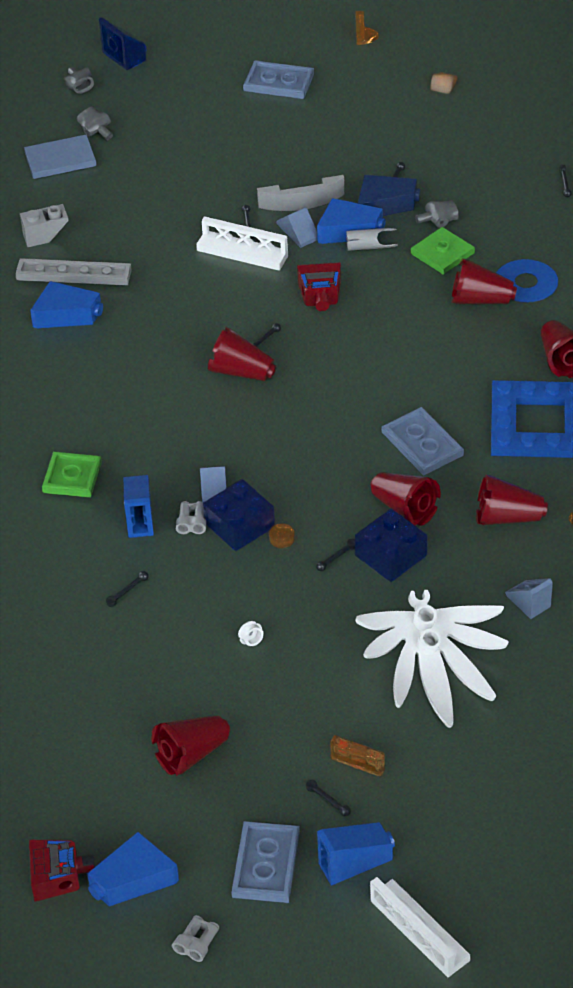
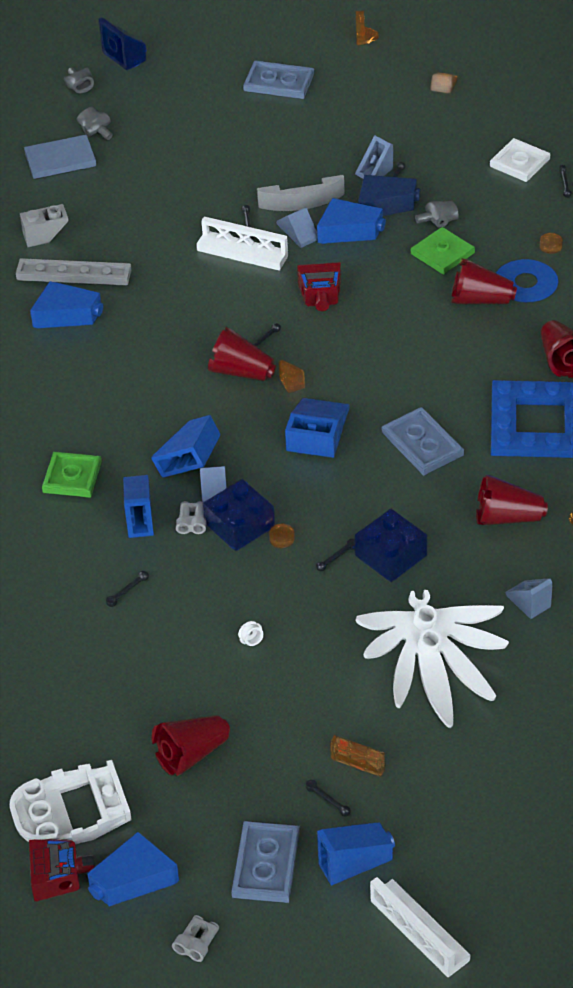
(41, 813): none -> white slope
(188, 447): none -> blue slope
(291, 376): none -> clear orange slope
(316, 427): none -> blue slope
(366, 239): light grey piece -> none
(377, 159): none -> sand blue slope
(407, 495): dark red cone -> none
(520, 159): none -> white tile
(551, 243): none -> clear orange tile

